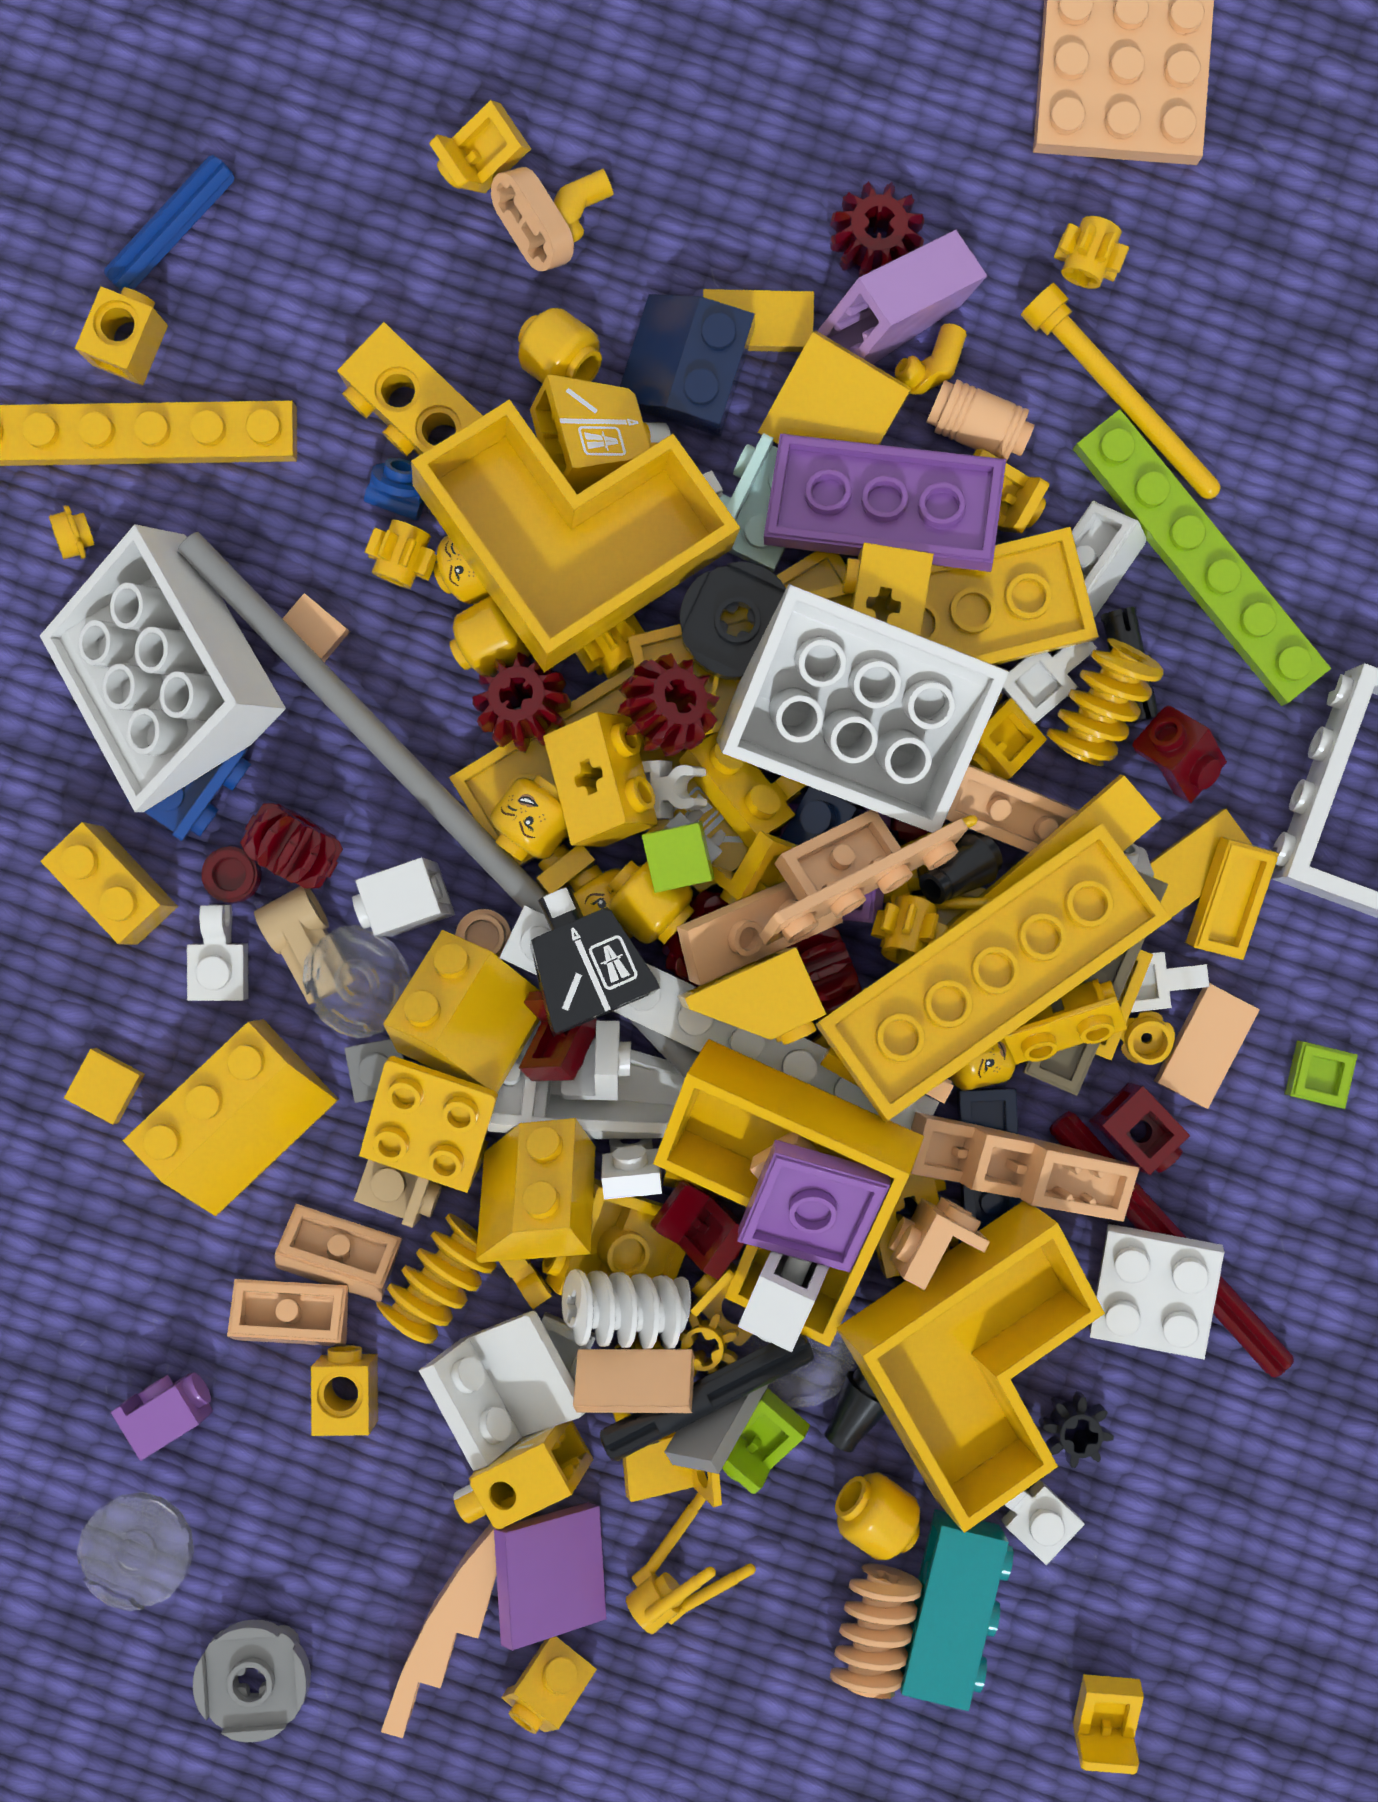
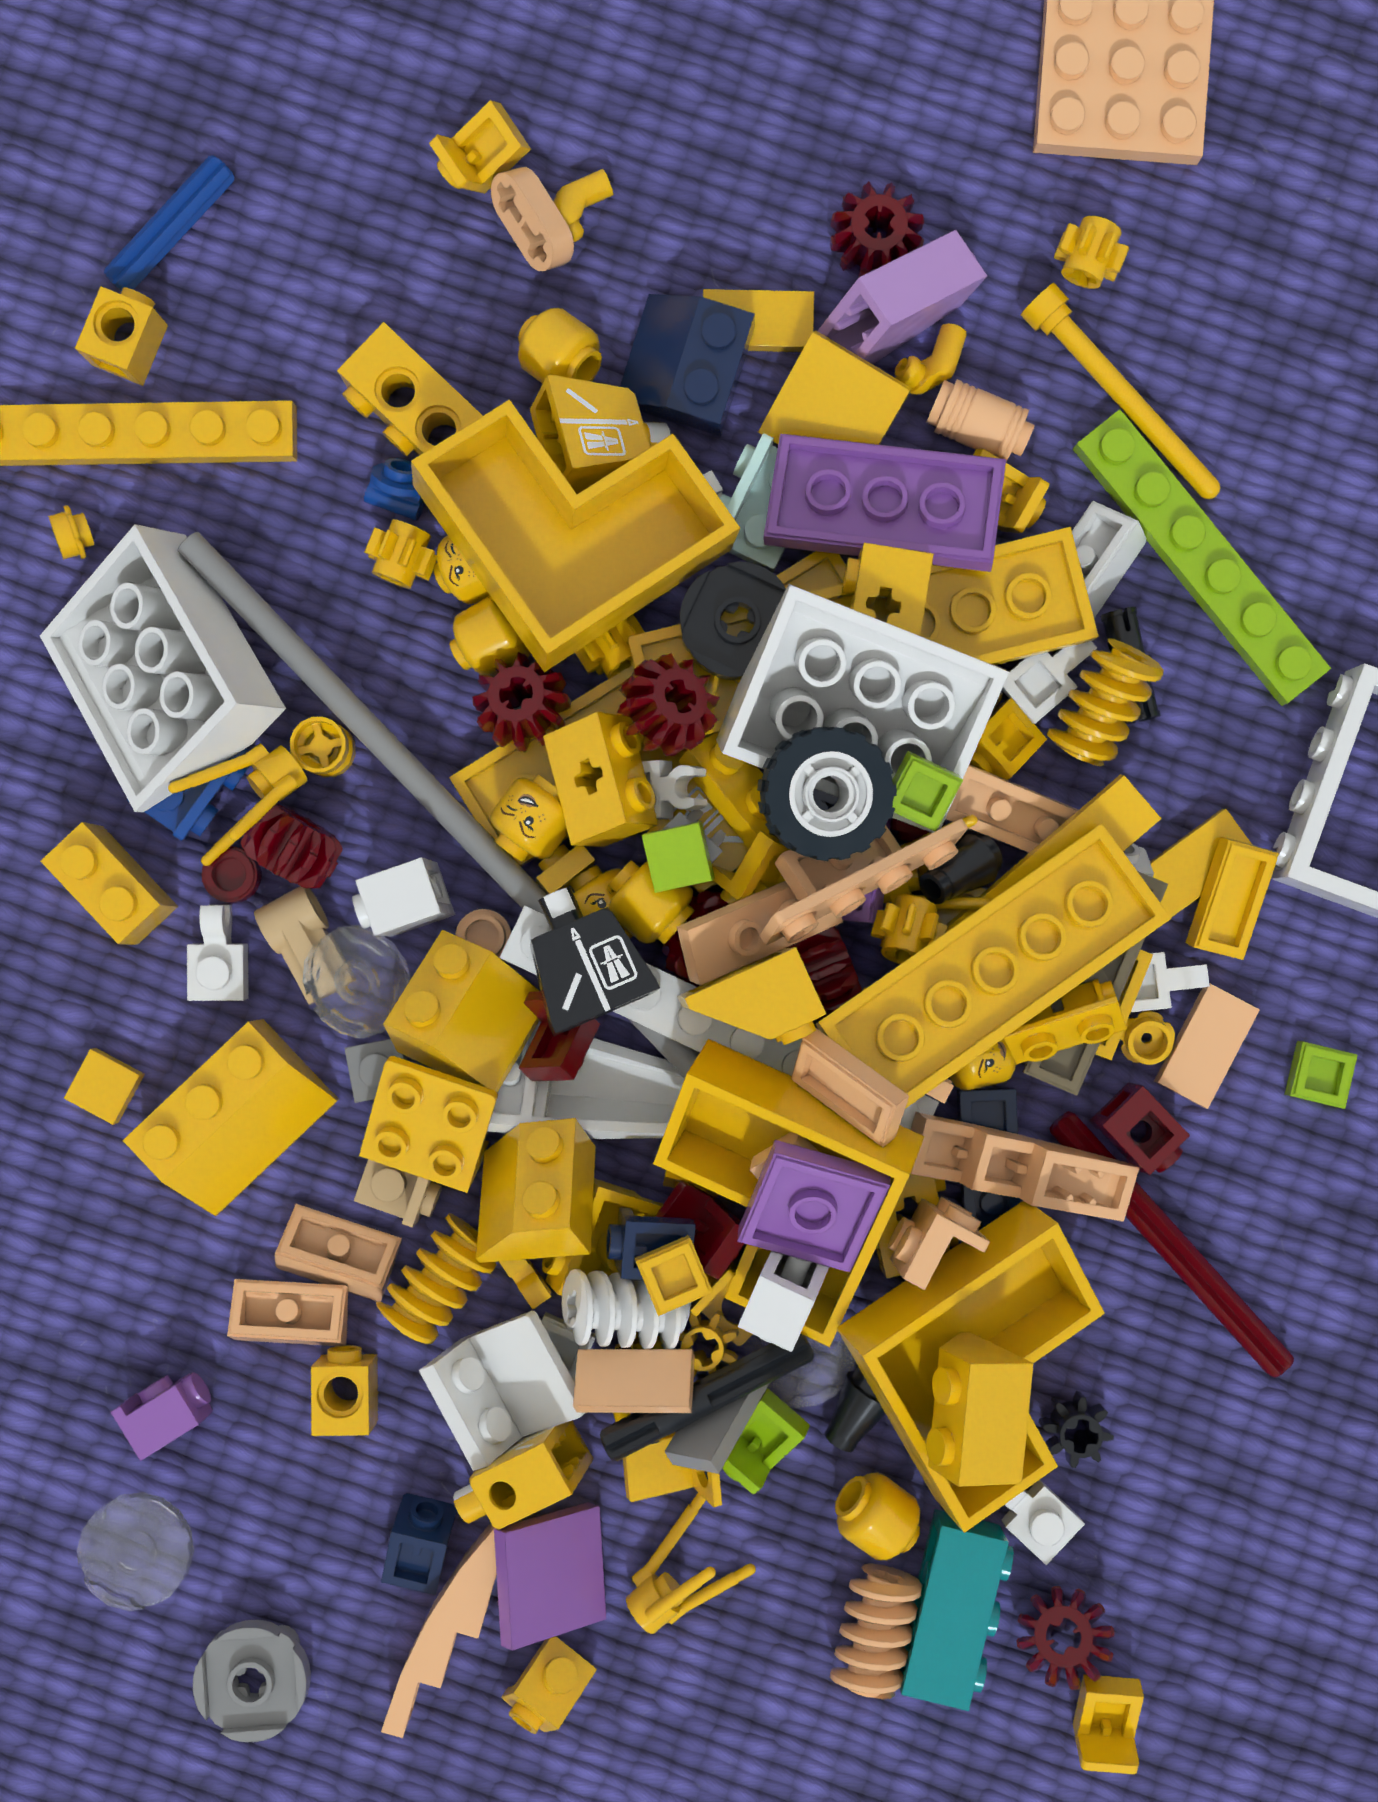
(273, 779): none -> yellow plant
(313, 743): none -> yellow wheel
(315, 627): light nougat tile -> none
(419, 1543): none -> dark blue bracket
(601, 1067): white bracket -> none
(630, 1170): white plate -> none
(640, 1235): none -> dark blue bracket
(673, 1275): none -> yellow tile
(849, 1087): none -> light nougat tile
(863, 799): none -> black wheel
(924, 790): none -> lime tile
(979, 1413): none -> yellow slope
(1073, 1657): none -> dark red gear
(1157, 1291): white plate -> none
(1182, 751): dark red bracket -> none

